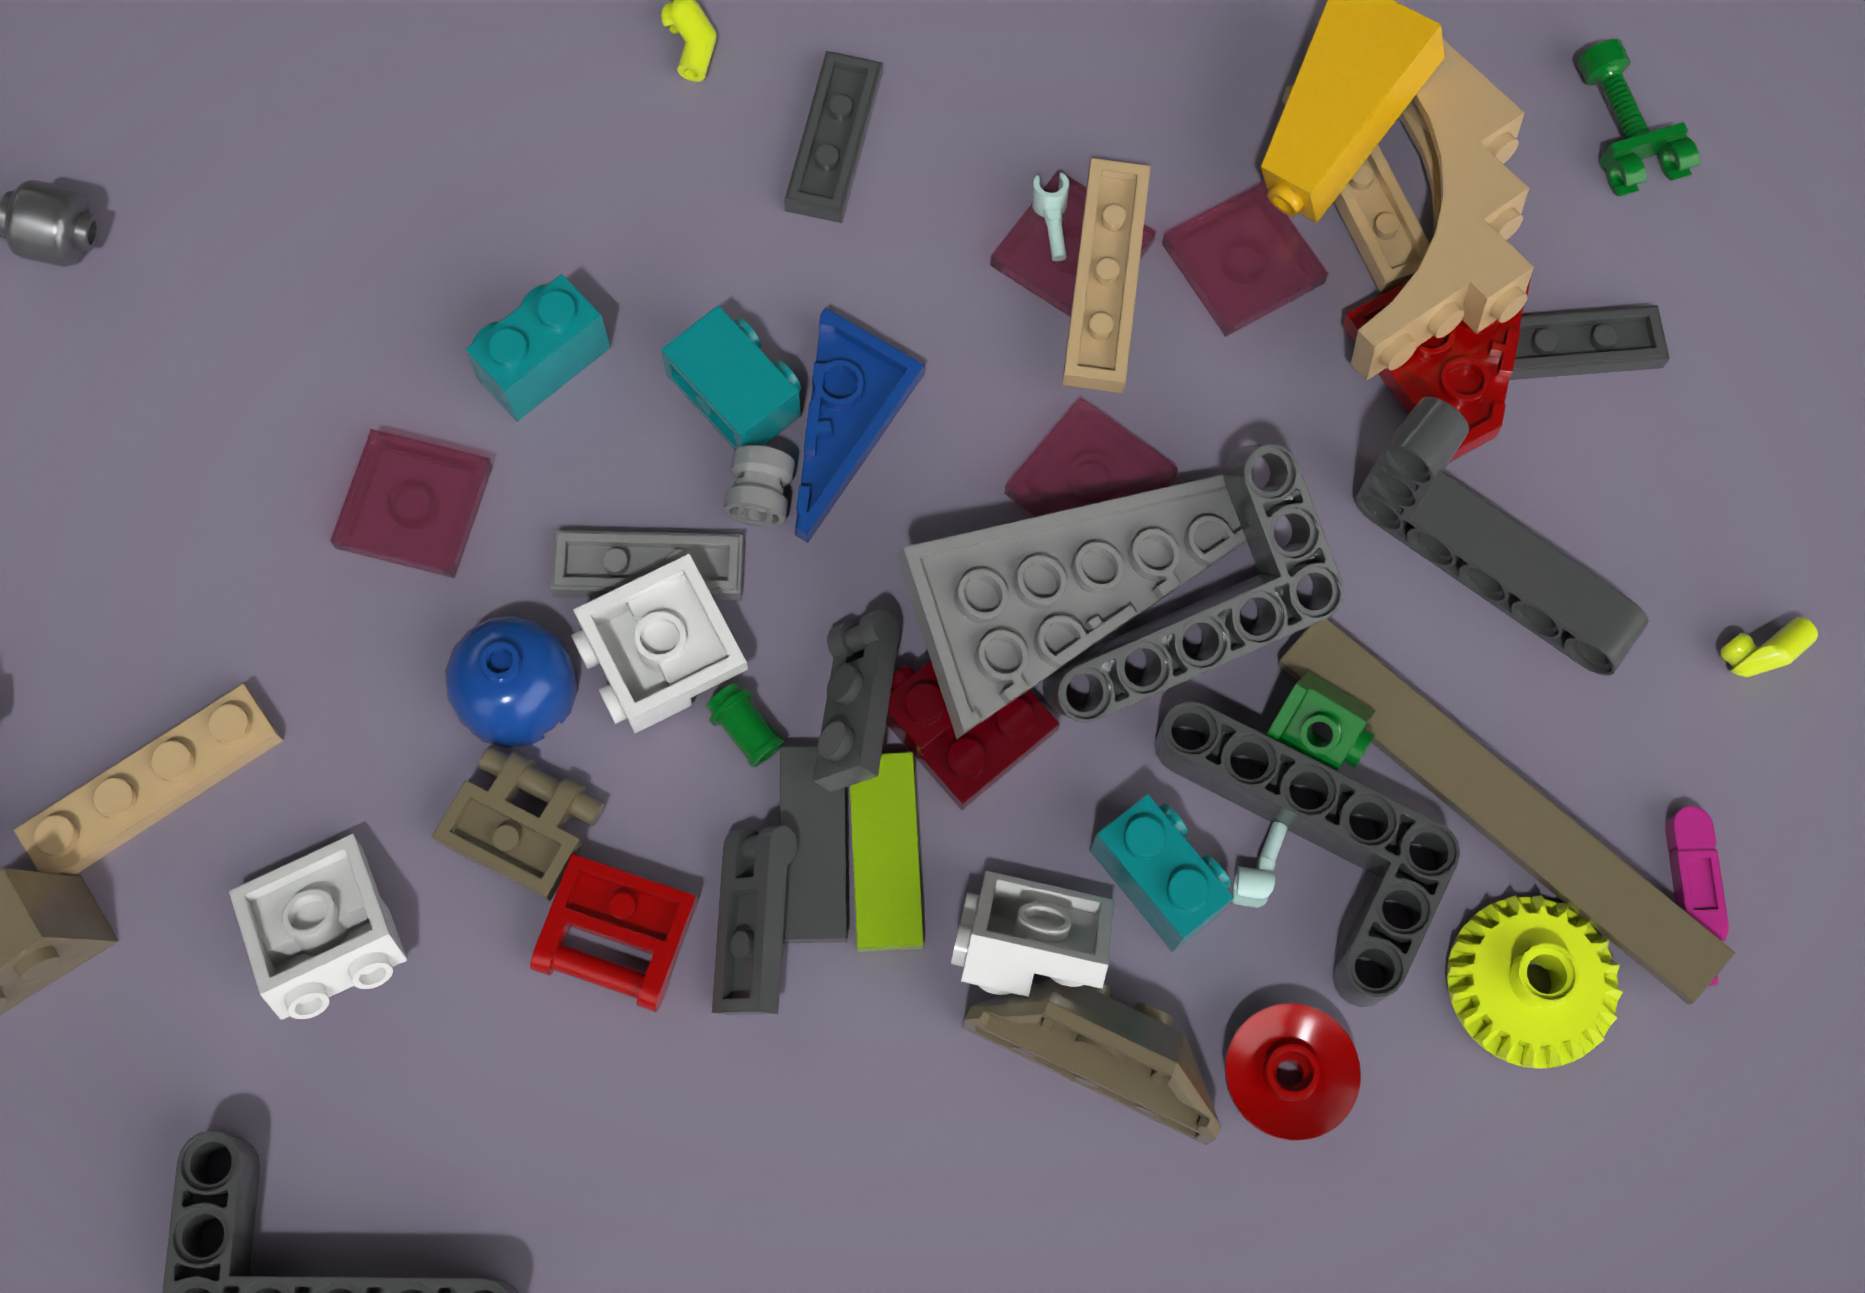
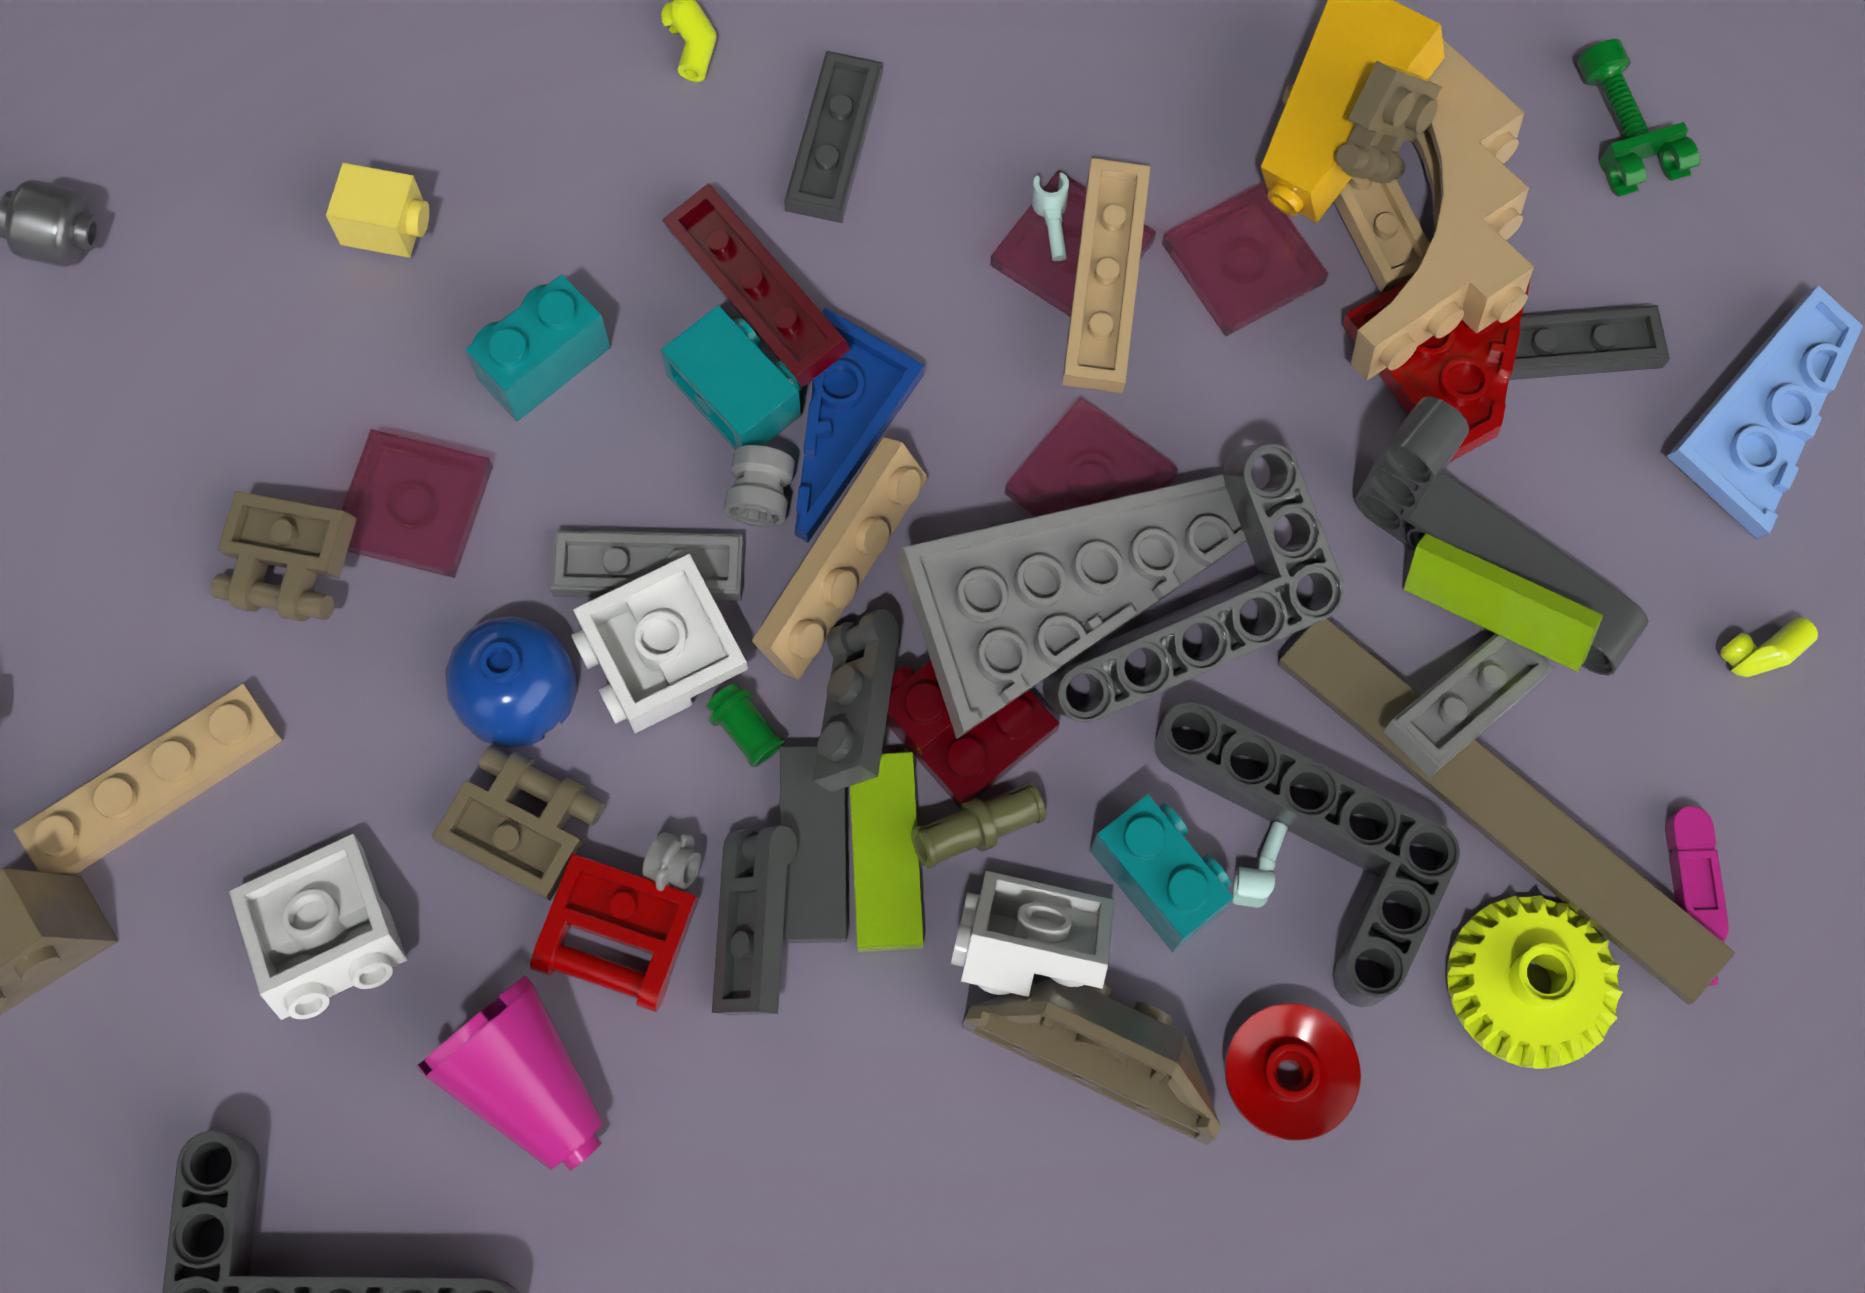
(288, 536): none -> dark tan plate
(377, 210): none -> light yellow brick
(519, 1078): none -> dark pink cone
(672, 861): none -> light grey plate
(756, 285): none -> dark red plate
(840, 558): none -> tan plate
(978, 825): none -> olive pin
(1319, 701): green brick -> none
(1387, 112): none -> dark tan plate
(1466, 702): none -> light grey tile
(1502, 602): none -> lime tile
(1758, 425): none -> light blue wing

